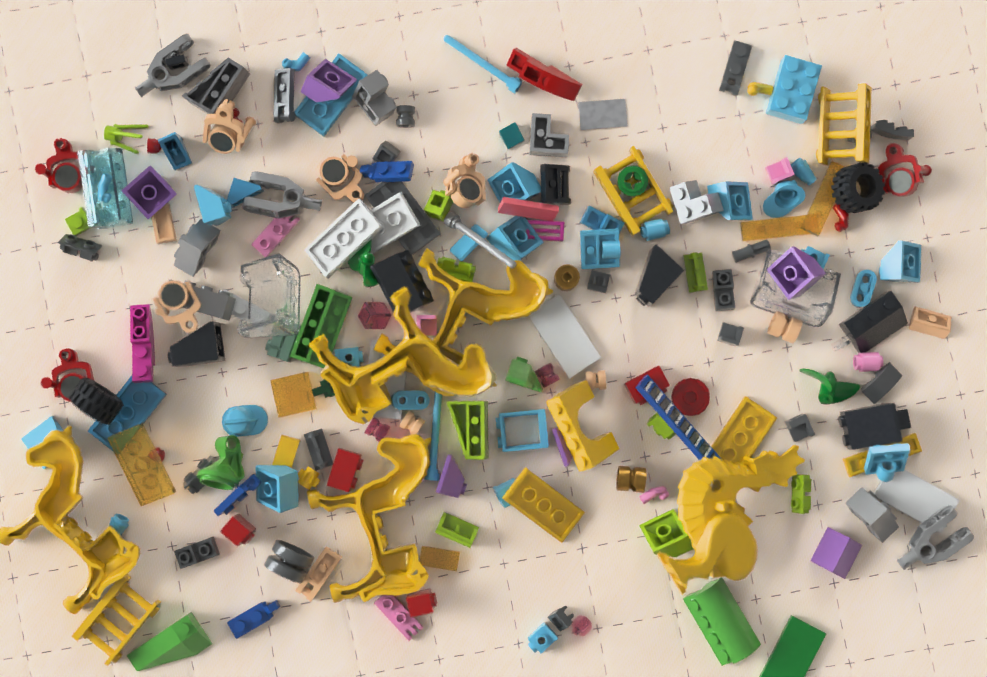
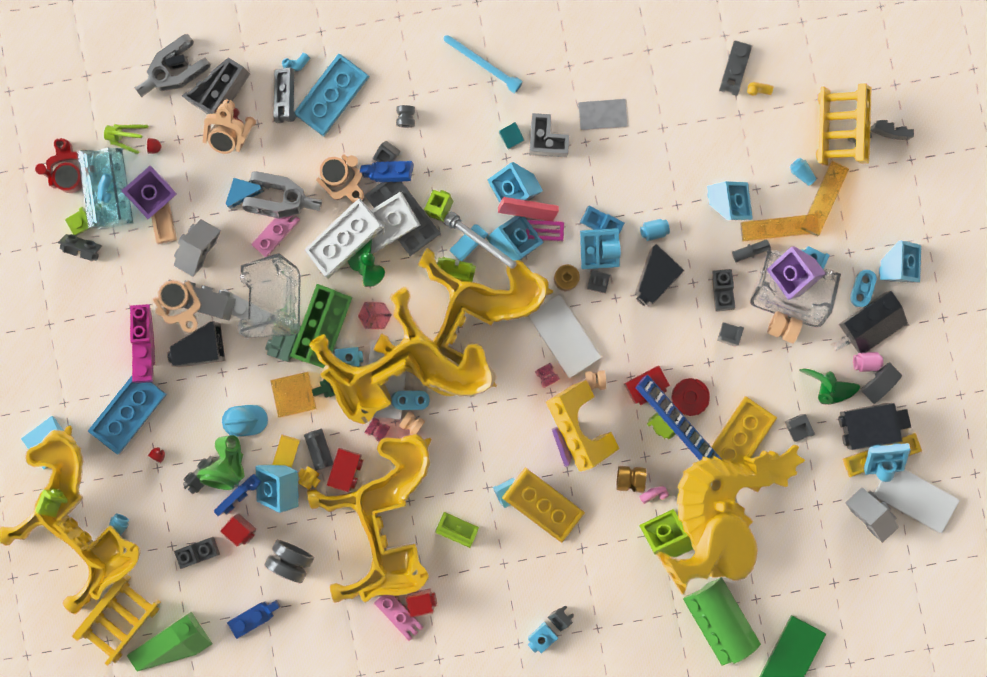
(50, 502): none -> lime bracket
(69, 381): red piece -> none
(96, 401): black tyre -> none
(141, 464): clear yellow tile -> none
(175, 150): dark azure slope -> none
(213, 206): medium azure slope -> none
(319, 573): light nougat plate -> none
(327, 82): medium lavender slope -> none
(372, 97): light grey brick -> none
(402, 272): black slope -> none
(427, 324): bright pink panel -> none
(432, 473): medium azure piece -> none
(439, 558): clear yellow tile -> none
(451, 479): medium lavender slope -> none
(470, 187): light nougat piece -> none
(472, 427): lime wedge -> none
(500, 424): medium azure window -> none
(523, 375): bright green wedge -> none
(542, 76): red slope -> none
(554, 184): black plate -> none
(581, 625): clear pink piece -> none
(623, 208): yellow fence -> none
(638, 174): green gear -> none
(691, 204): brick -> none
(695, 272): lime hinge -> none
(780, 171): bright pink panel -> none
(783, 199): medium azure piece -> none
(793, 89): medium azure brick -> none
(801, 503): lime hinge -> none
(836, 552): medium lavender slope -> none
(843, 218): red arm -> none
(870, 186): black tyre -> none
(901, 180): red piece -> none
(930, 322): light nougat slope -> none
(942, 550): light grey piece -> none

